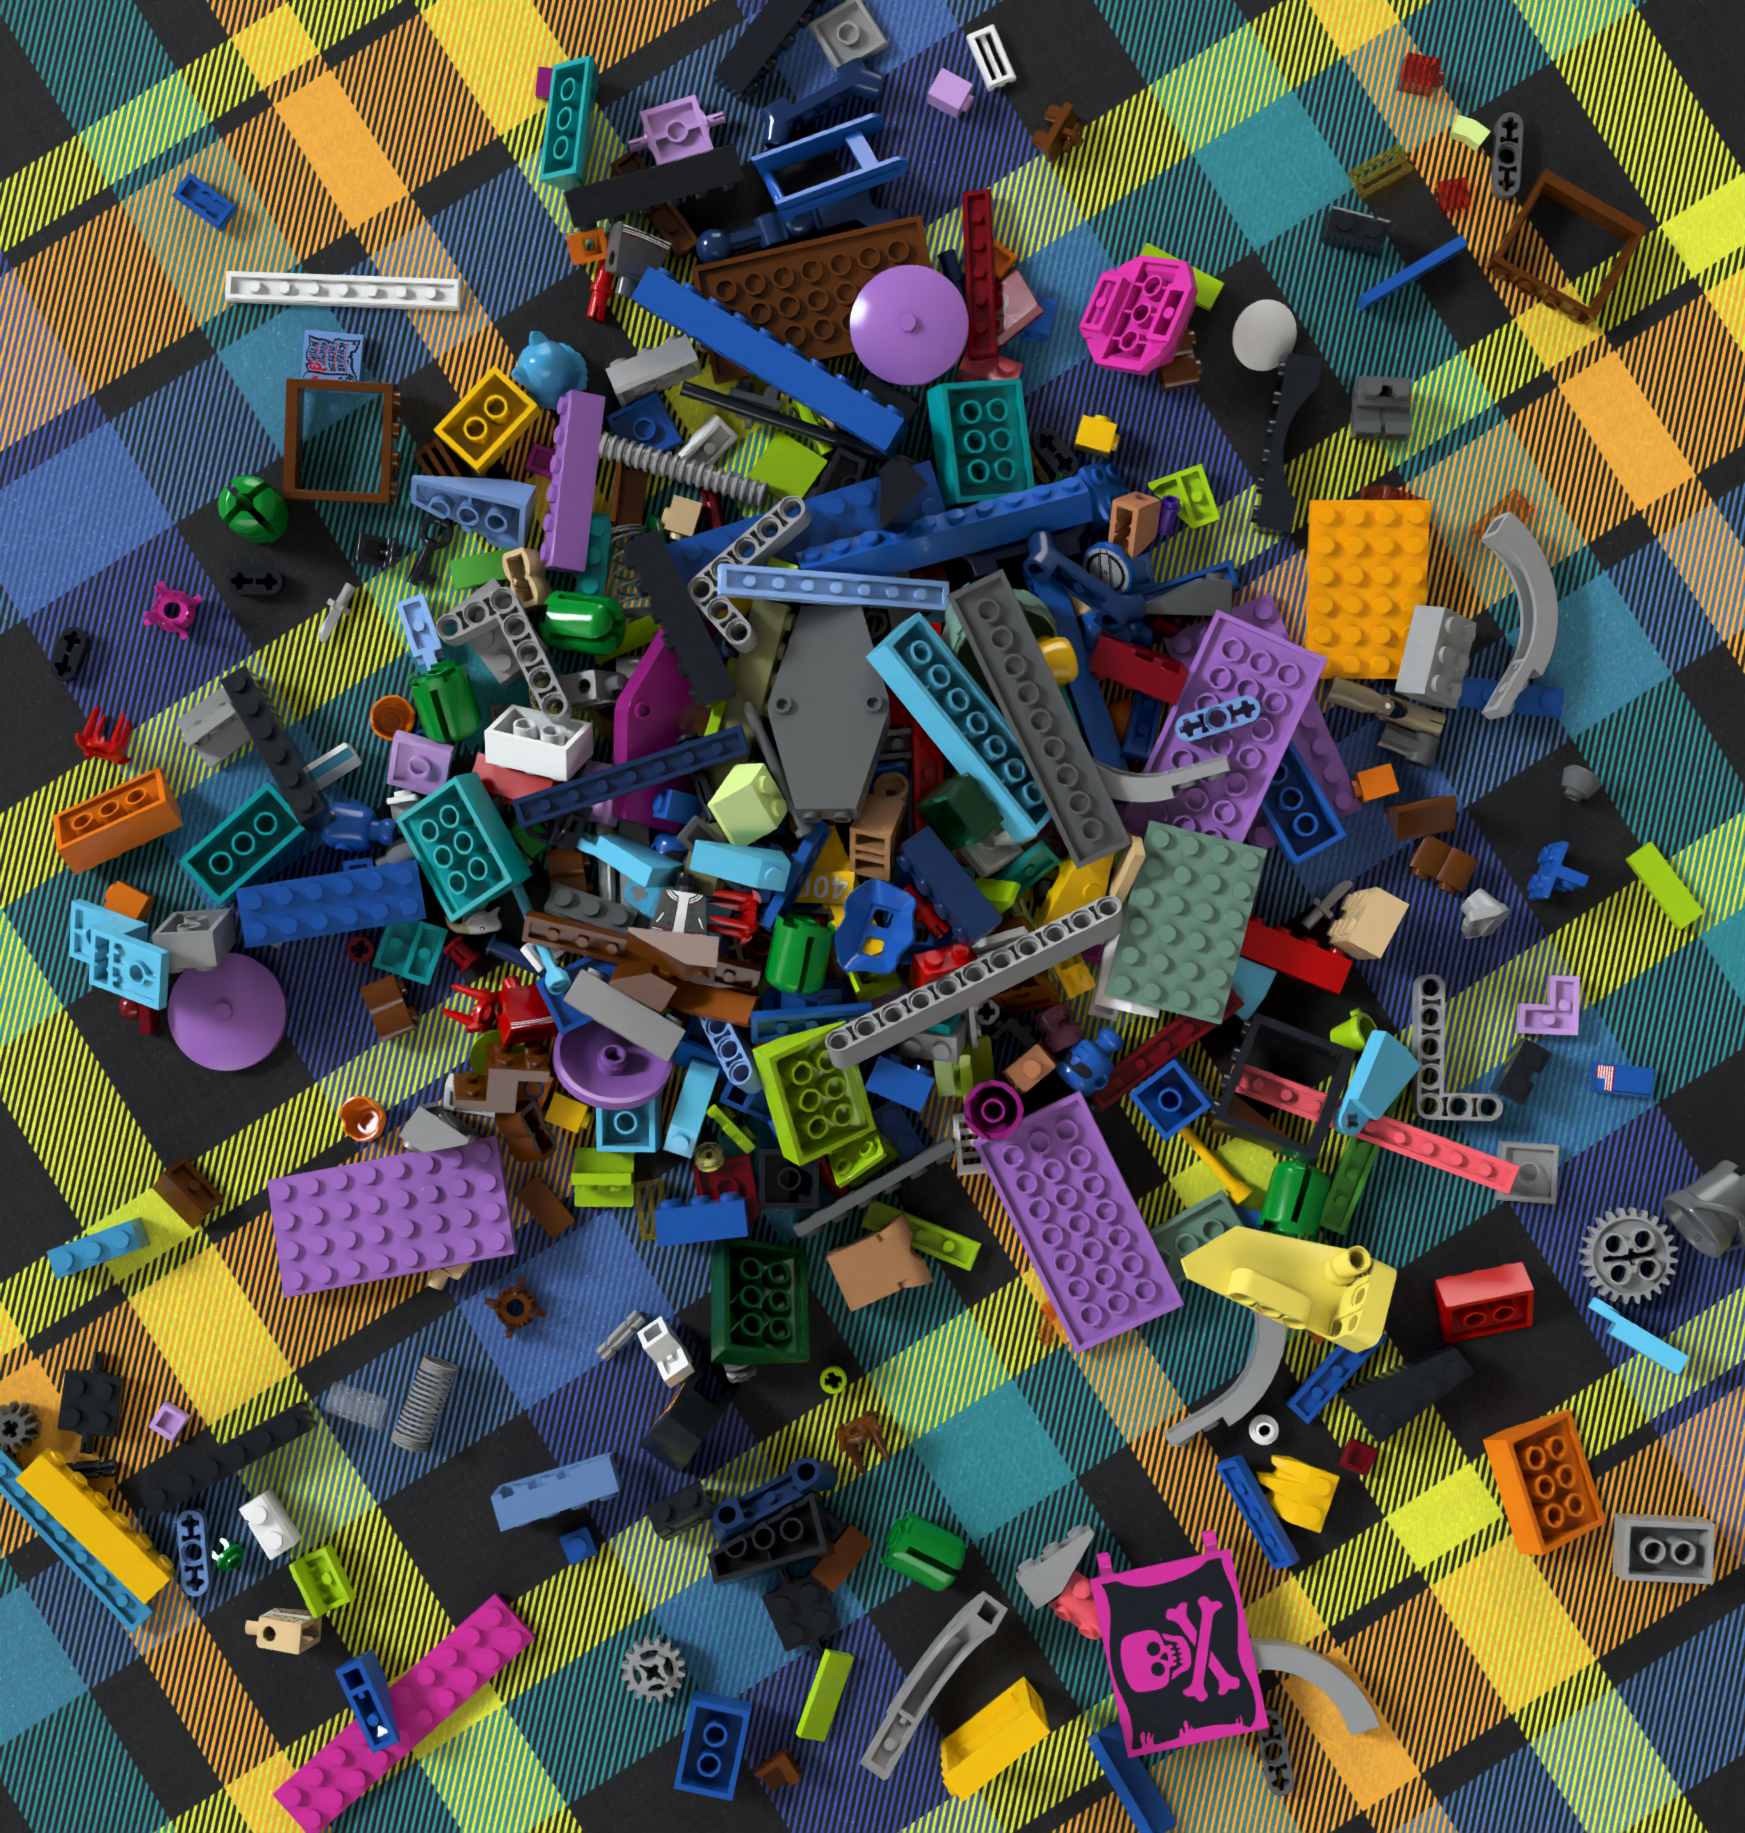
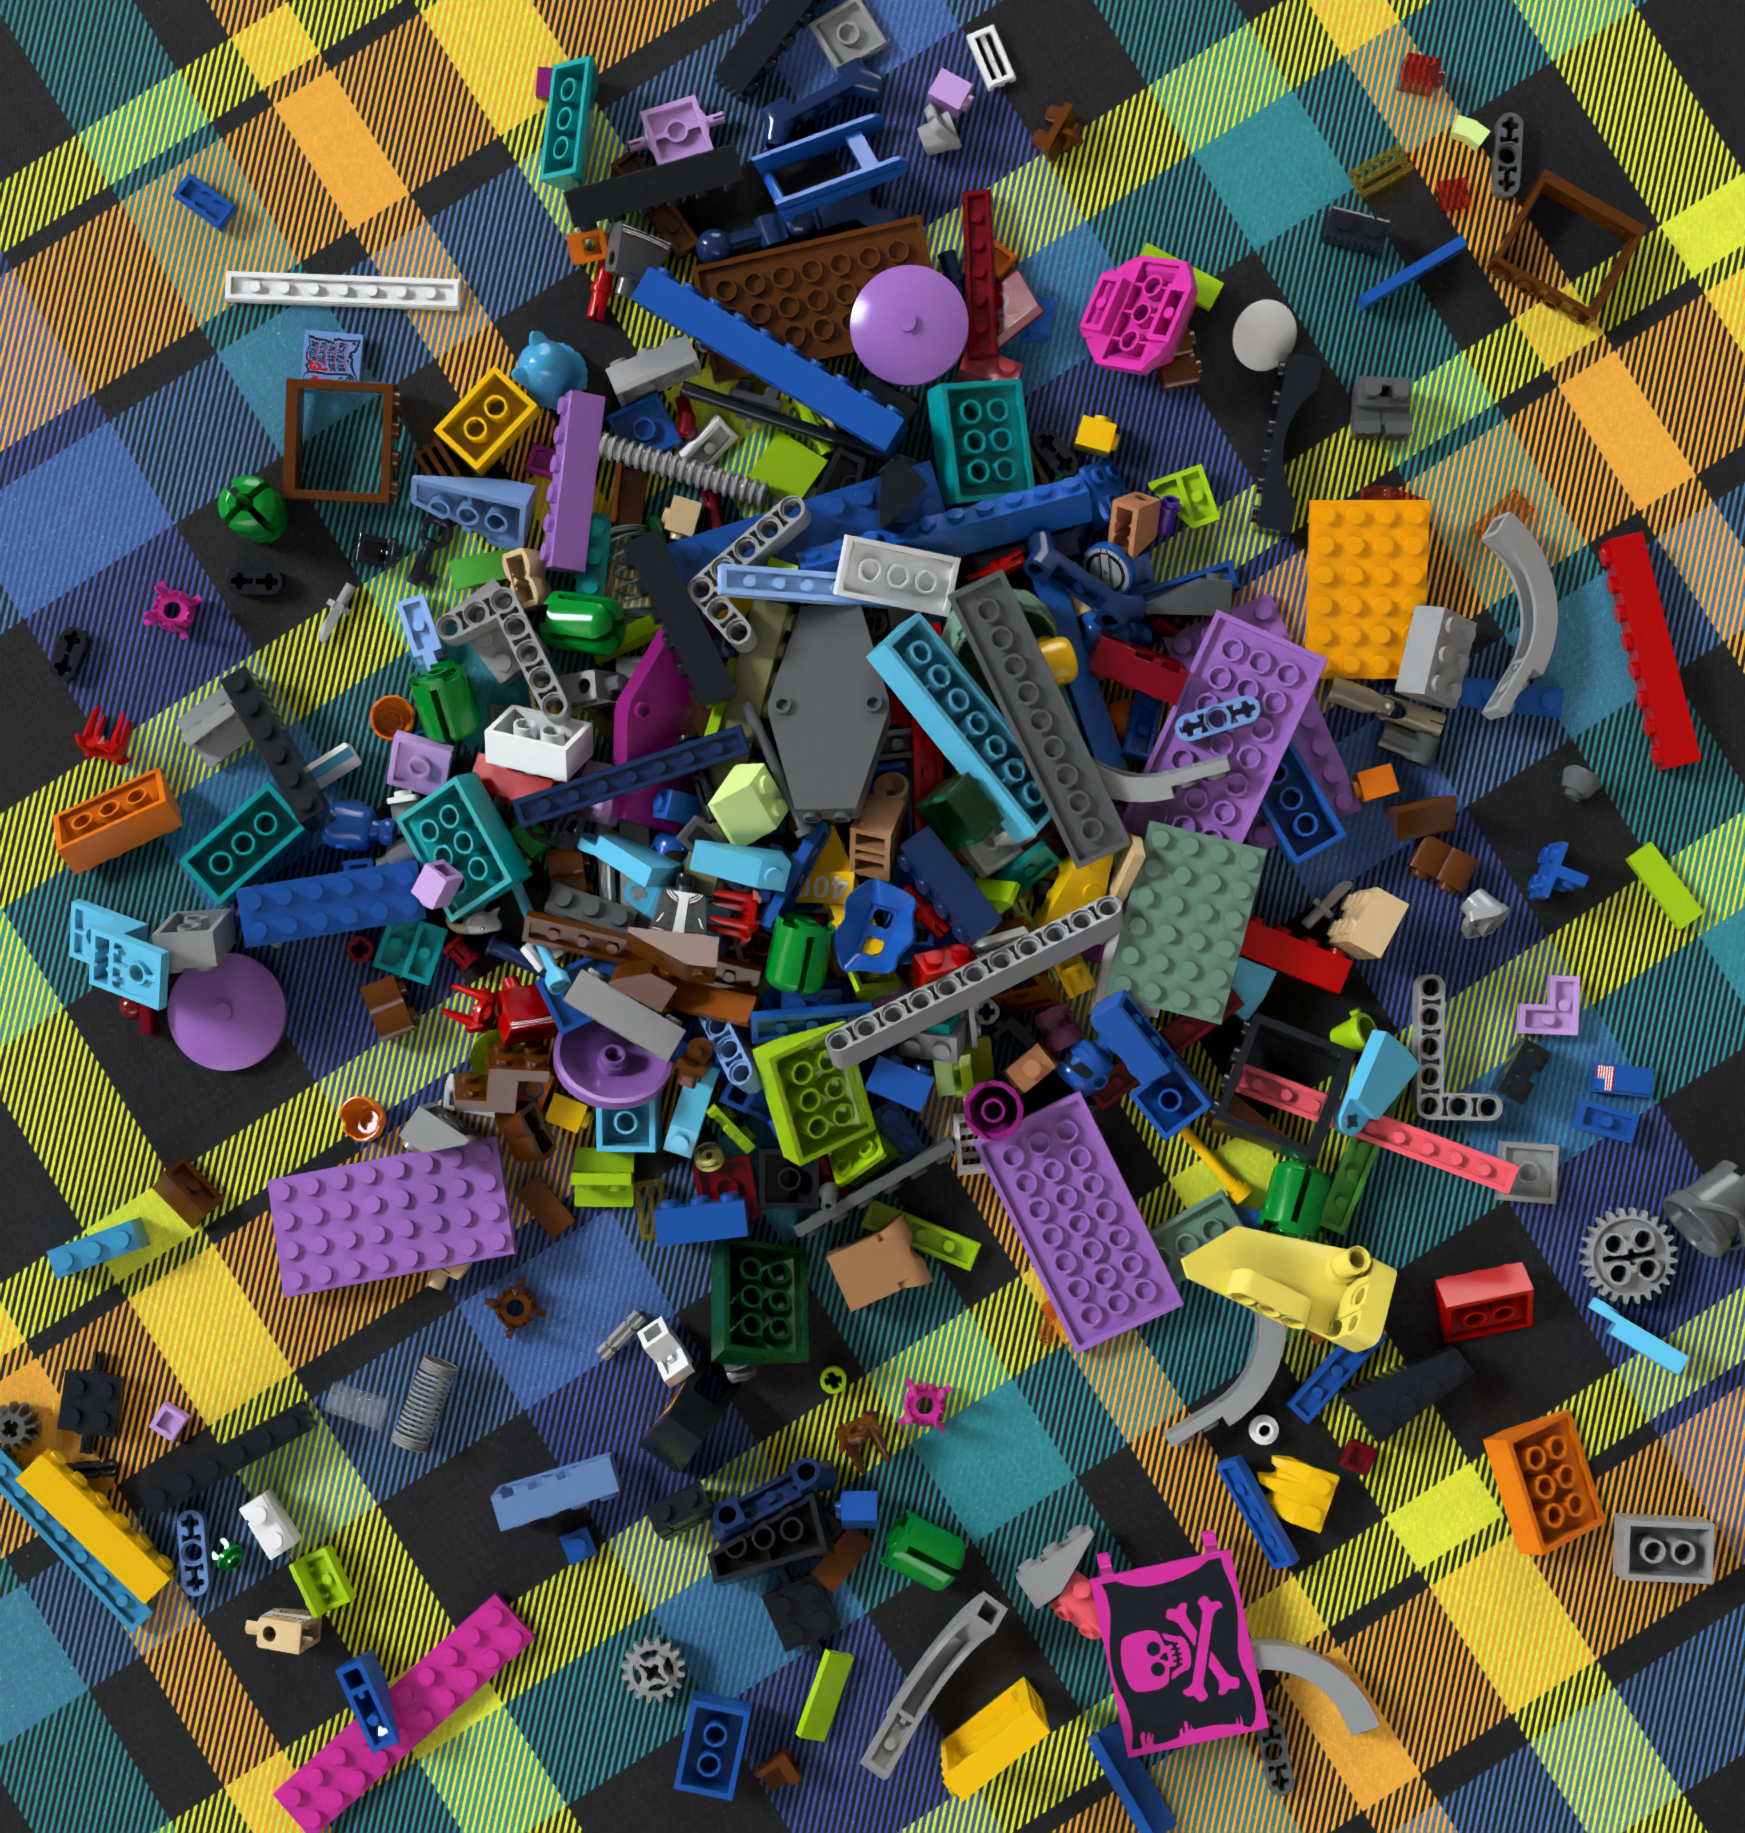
(128, 900): orange brick -> none
(437, 884): none -> lavender brick
(686, 418): none -> dark red arm
(695, 1062): none -> reddish brown hips
(829, 1194): none -> dark grey arm
(857, 1509): none -> blue brick
(896, 575): none -> white plate
(924, 1390): none -> dark pink piece
(939, 132): none -> light grey piece
(1009, 564): none -> red pin
(1132, 1037): none -> blue brick
(1606, 1121): none -> blue plate
(1649, 651): none -> red brick

